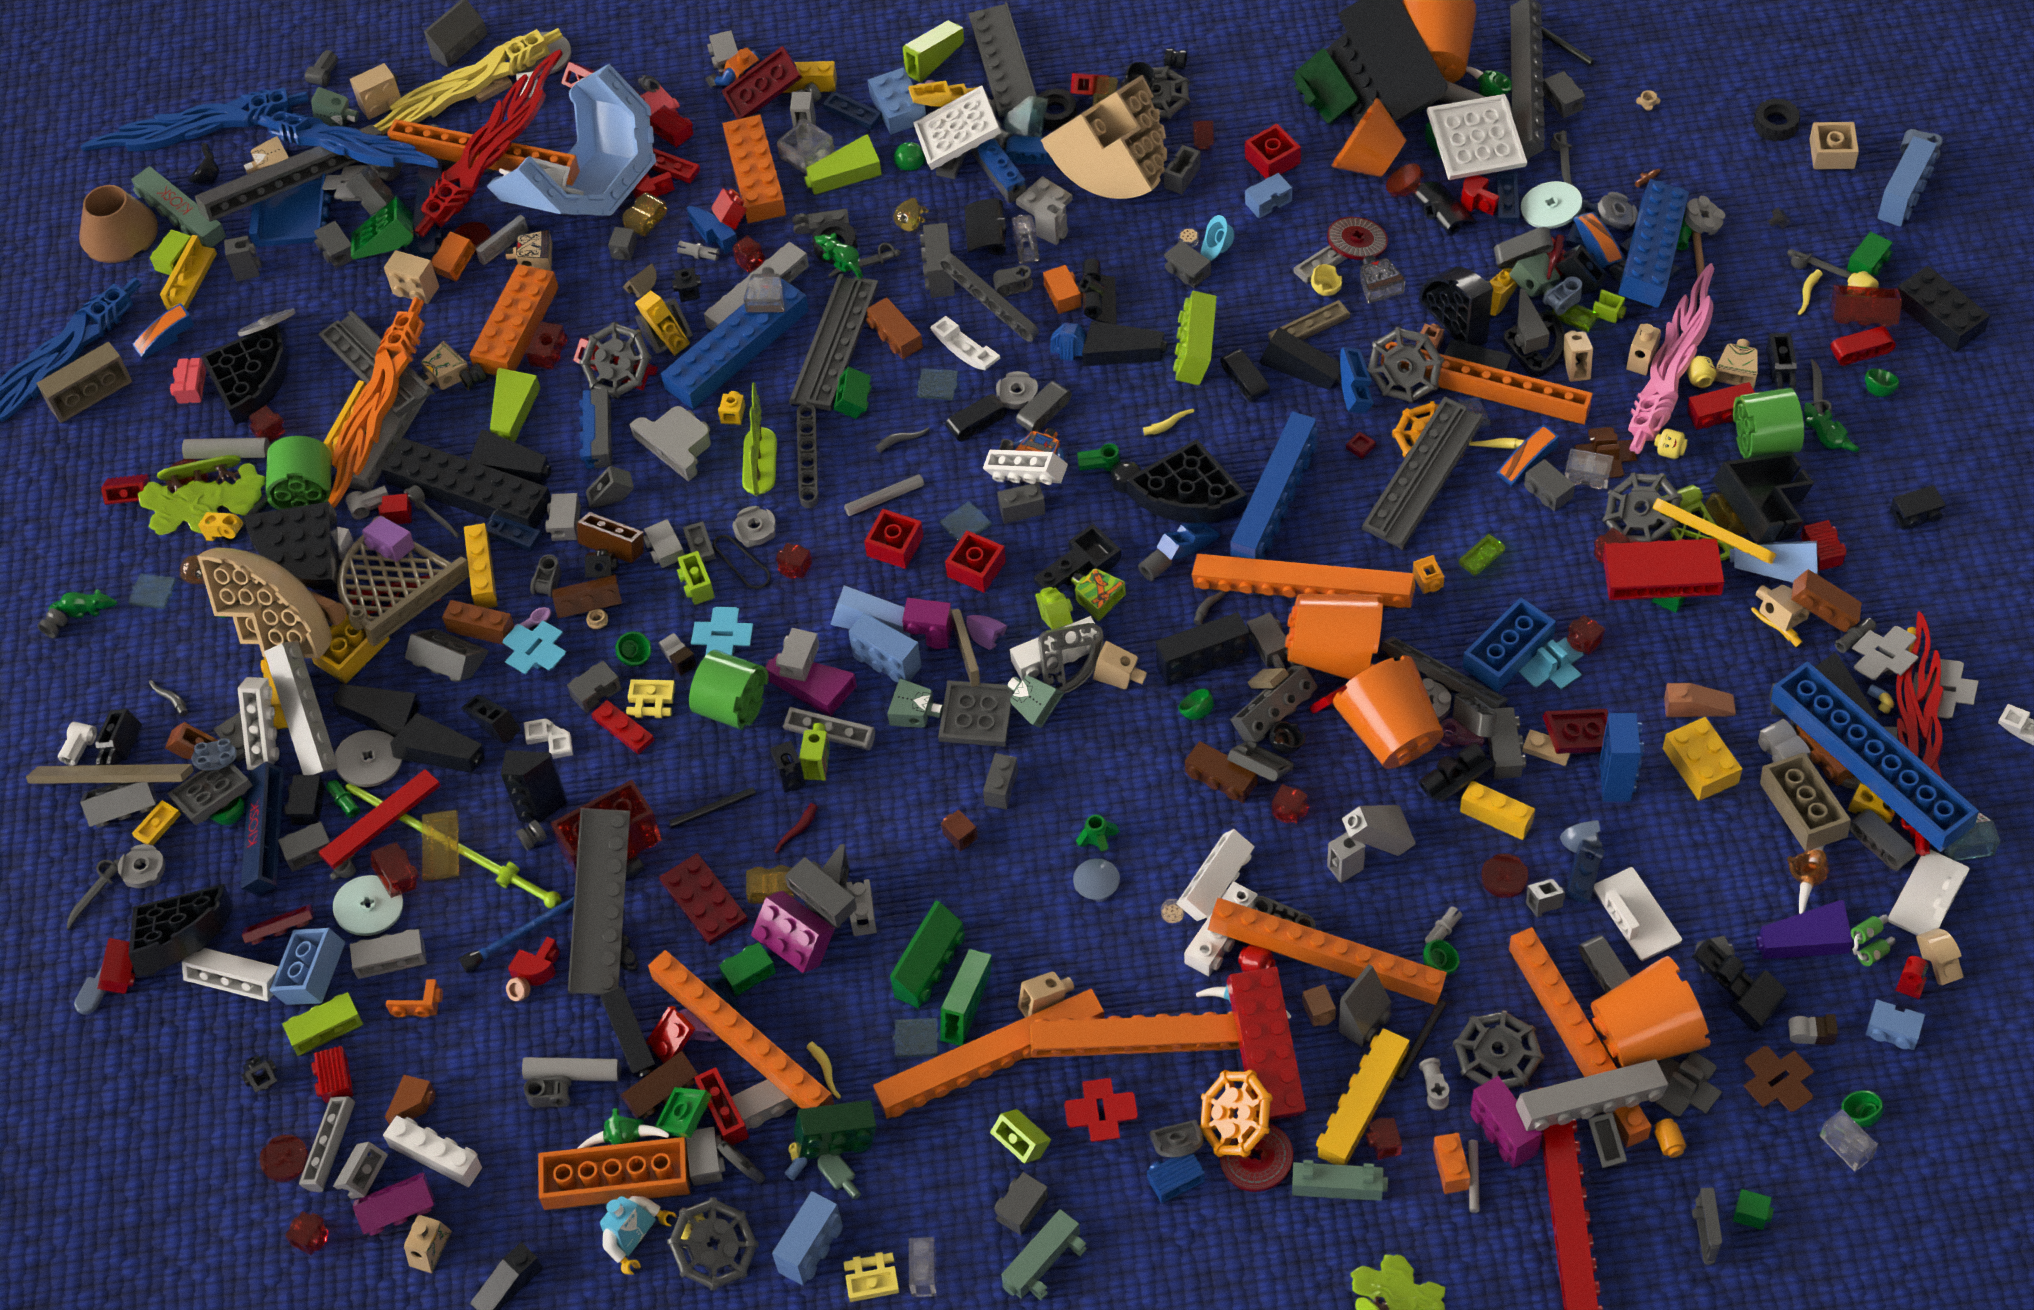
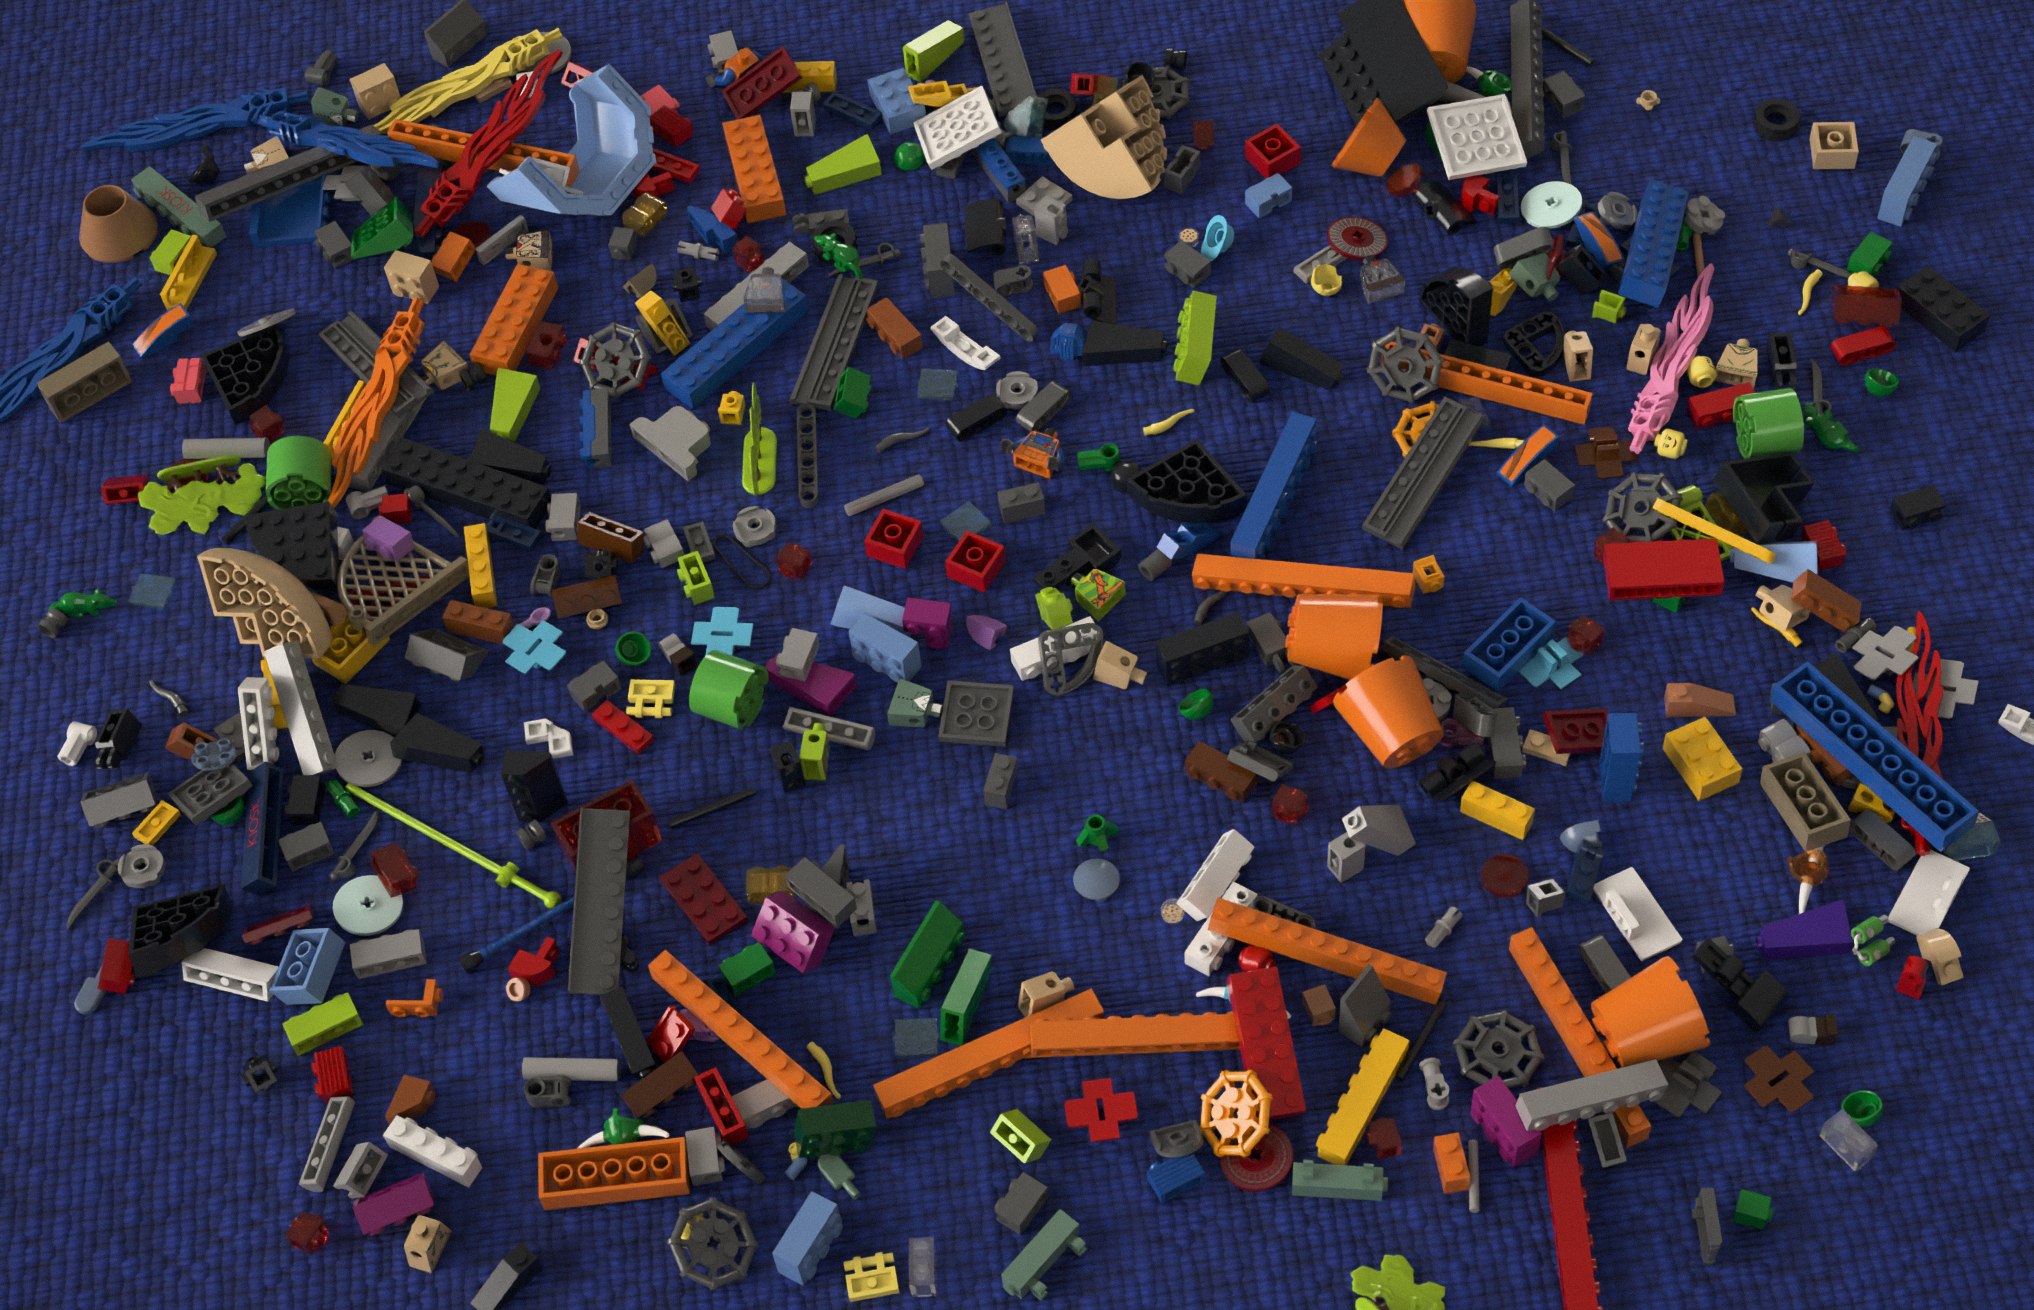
(110, 773): dark tan tile -> none
(191, 571): clear orange piece -> none
(220, 525): yellow leg -> none
(242, 258): dark grey brick -> none
(284, 1158): clear red tile -> none
(379, 819): red tile -> none
(440, 845): clear yellow piece -> none
(492, 718): black slope -> none
(609, 487): dark grey slope -> none
(626, 1226): torso -> none
(648, 83): dark grey pin -> none
(683, 1111): green plate -> none
(803, 823): dark red animal -> none
(805, 145): clear brick -> none
(908, 214): clear yellow piece -> none
(959, 830): copper brick -> none
(965, 648): dark tan tile -> none
(1025, 466): white brick -> none
(1034, 699): sand green torso -> none
(1268, 678): dark tan tile -> none
(1316, 321): dark tan tile -> none
(1325, 87): dark green bracket -> none
(1355, 381): blue slope -> none
(1360, 445): dark red tile -> none
(1441, 956): green piece -> none
(1481, 554): clear neon green plate -> none
(1531, 330): dark grey slope -> none
(1564, 295): sand blue piece -> none
(1579, 317): clear neon green plate -> none
(1589, 468): clear brick -> none
(1646, 177): dark orange helmet -> none
(1670, 1138): light orange brick -> none
(1895, 1026): medium blue brick -> none

